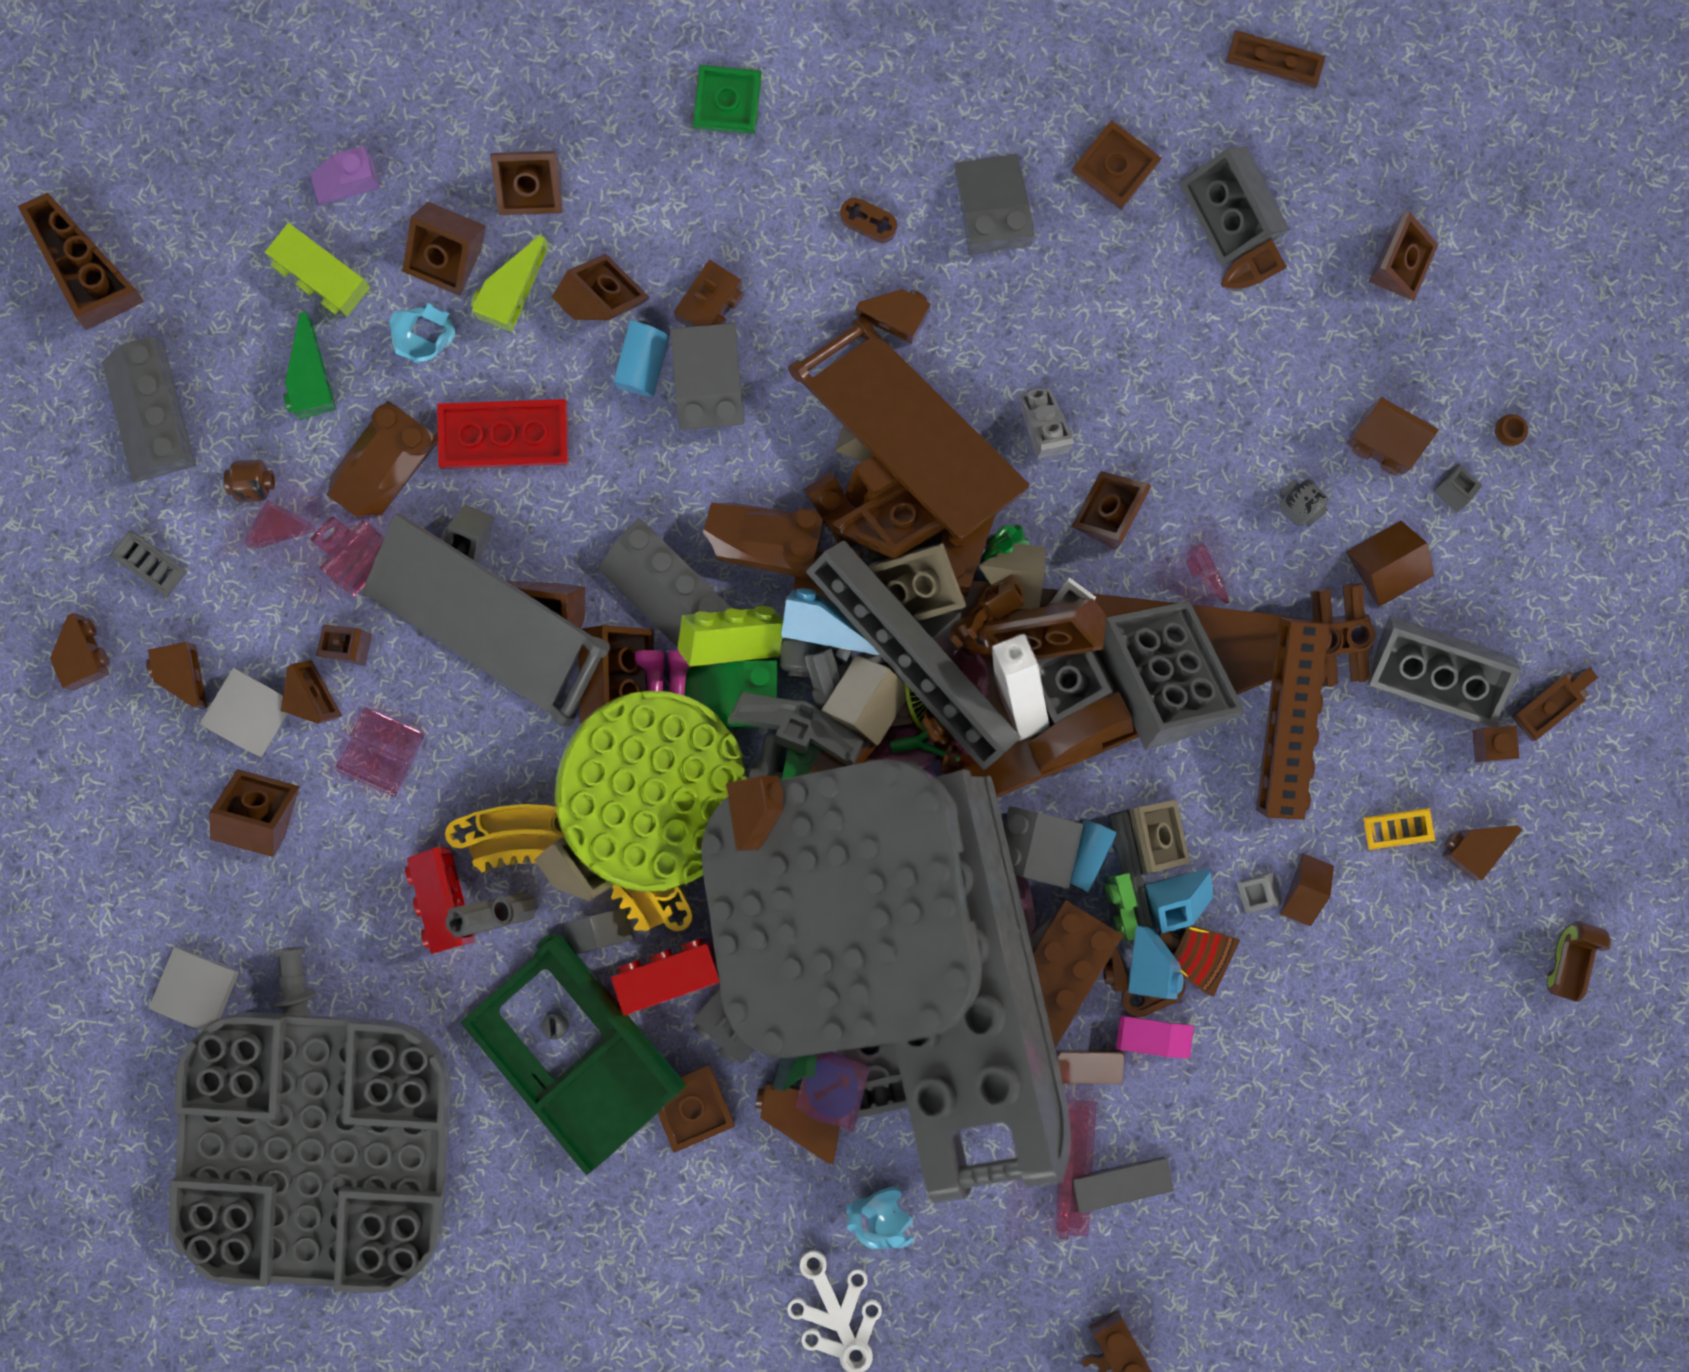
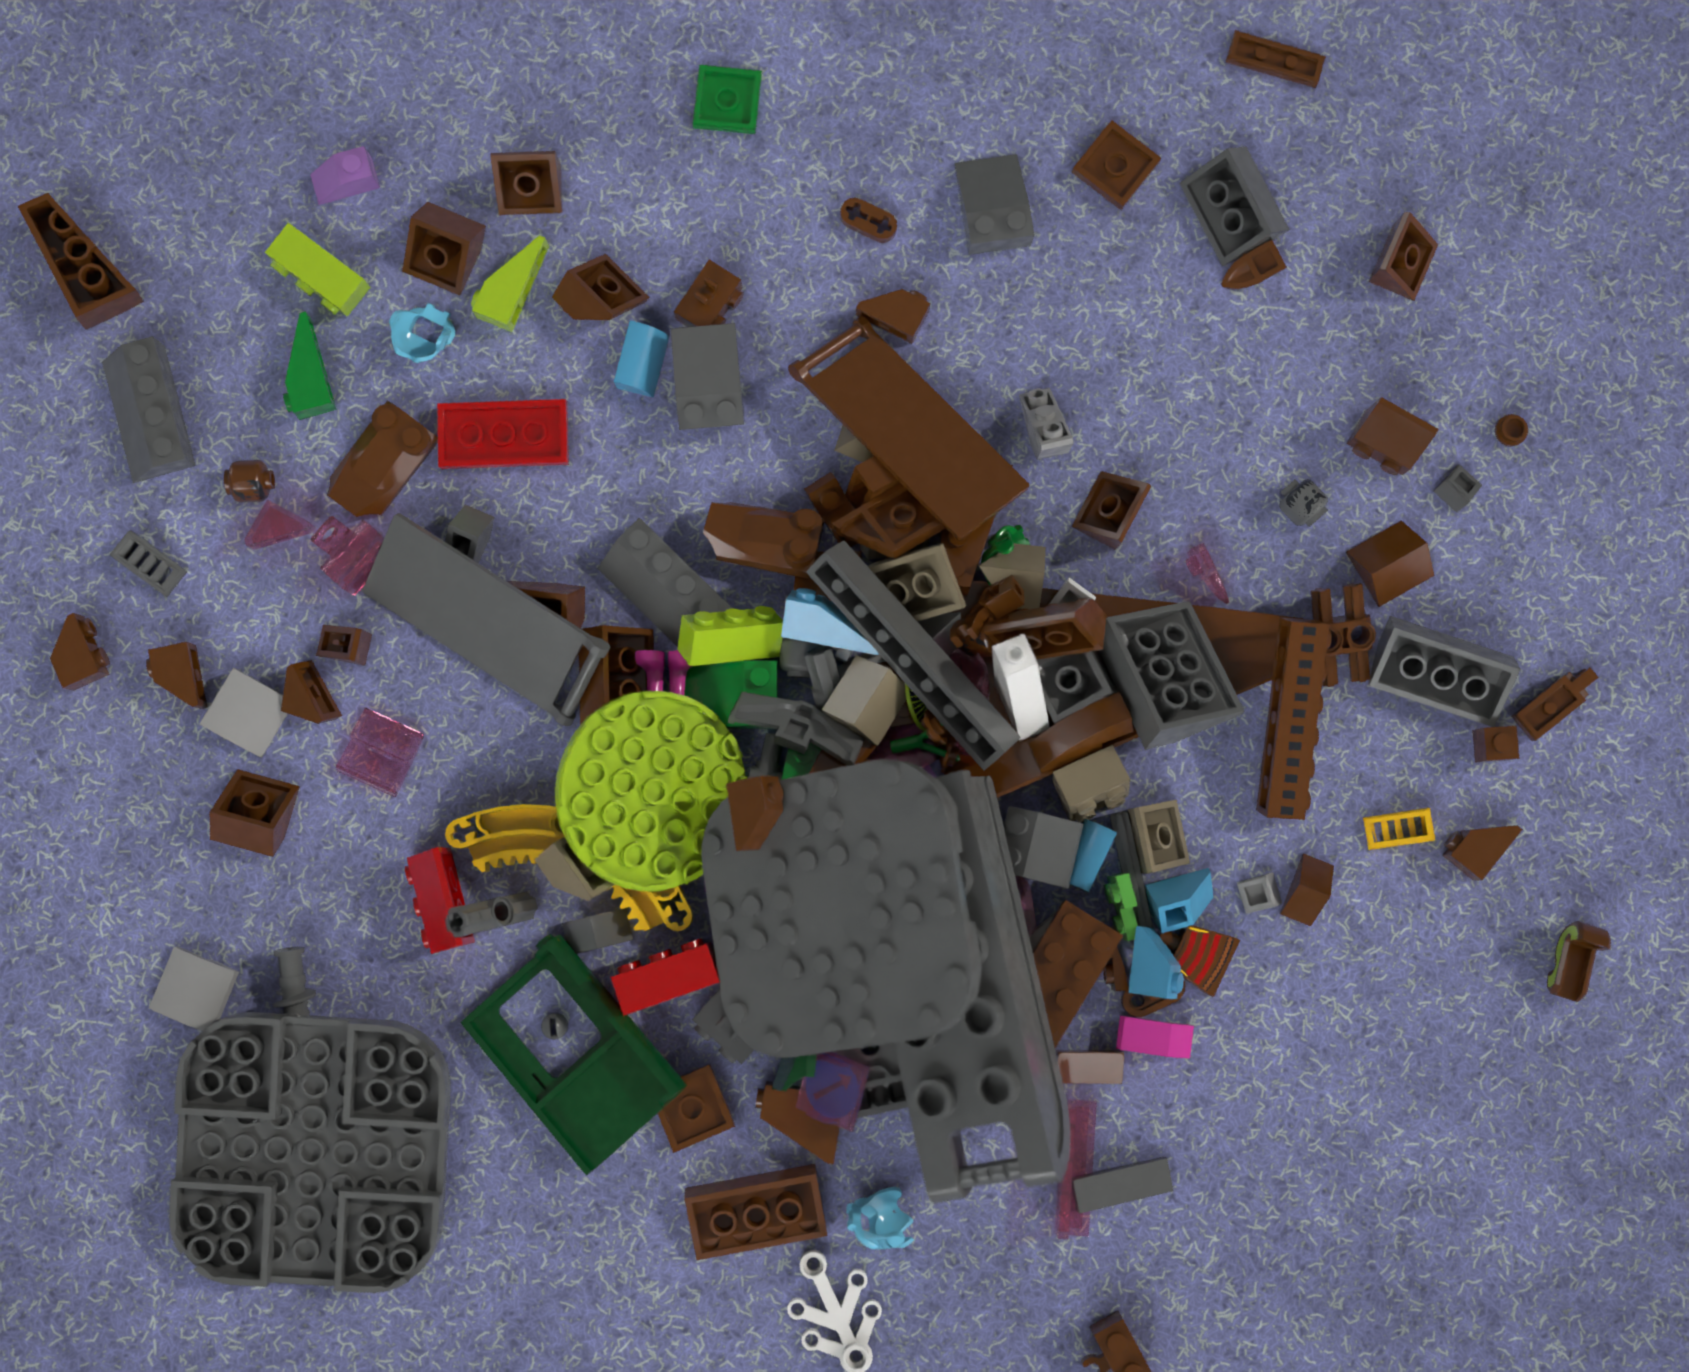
(755, 1212): none -> reddish brown slope
(1092, 784): none -> dark tan slope

